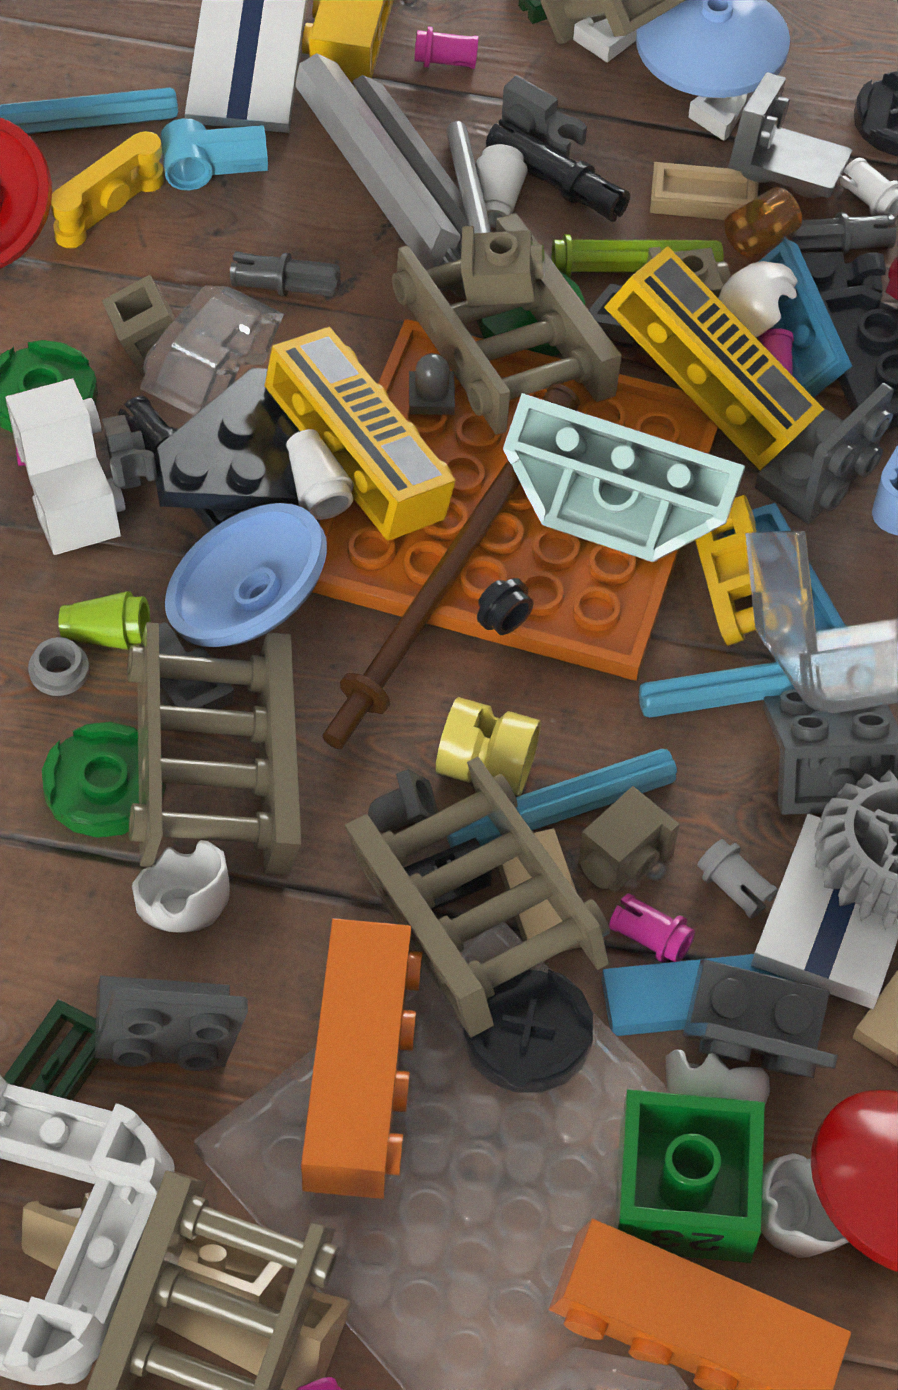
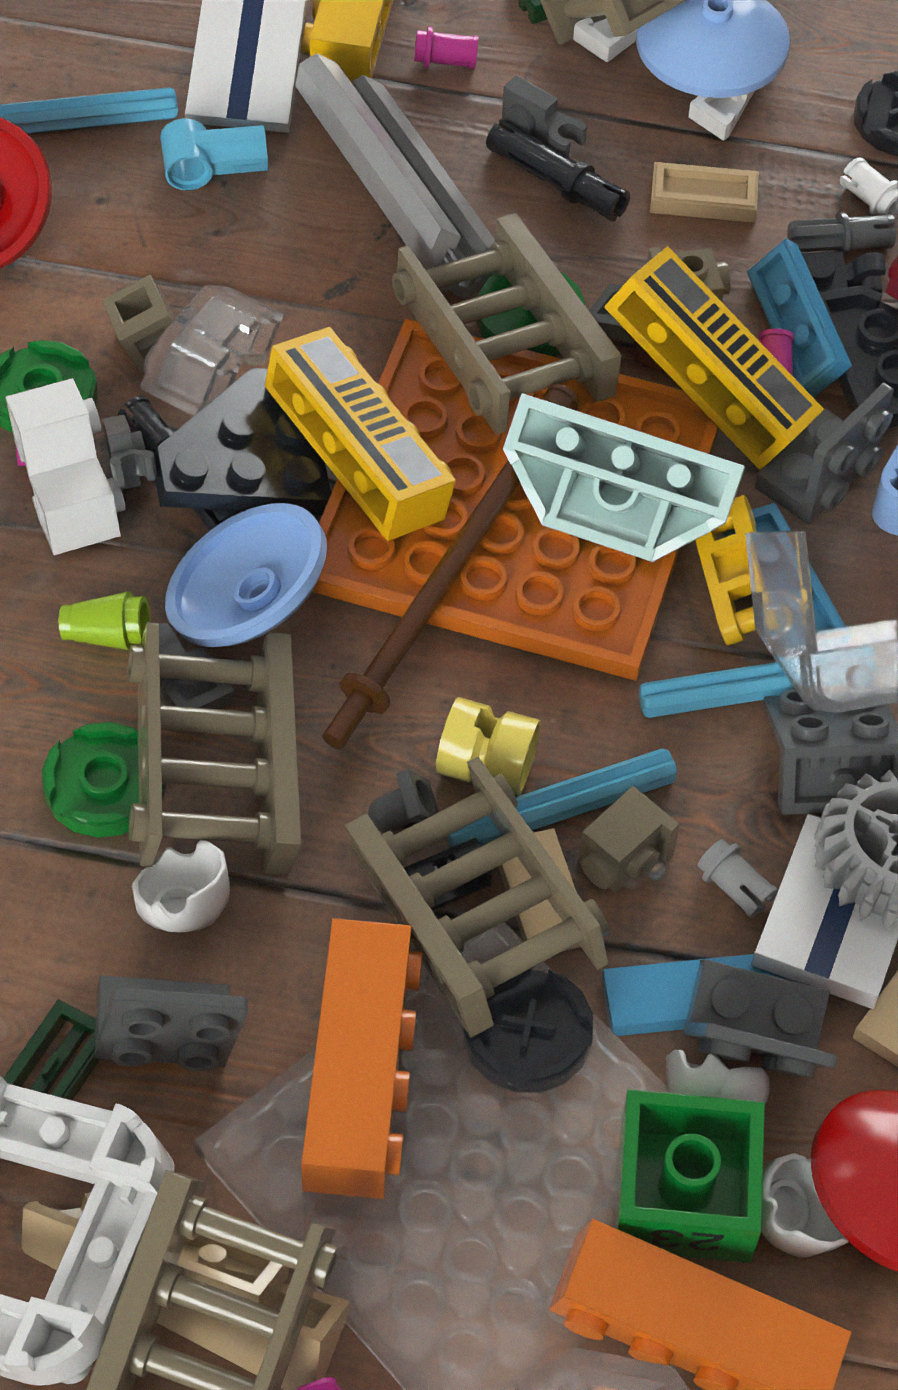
(54, 654): light grey plate -> none
(106, 187): yellow plate -> none
(284, 274): dark grey axle -> none
(318, 476): white cone -> none
(432, 387): dark grey piece -> none
(467, 177): light grey bar -> none
(500, 267): dark tan brick -> none
(501, 179): white cone -> none
(504, 606): black plate -> none
(617, 255): lime axle -> none
(653, 929): dark pink pin -> none
(755, 293): white hair -> none
(763, 222): clear orange beam -> none
(780, 155): bracket -> none

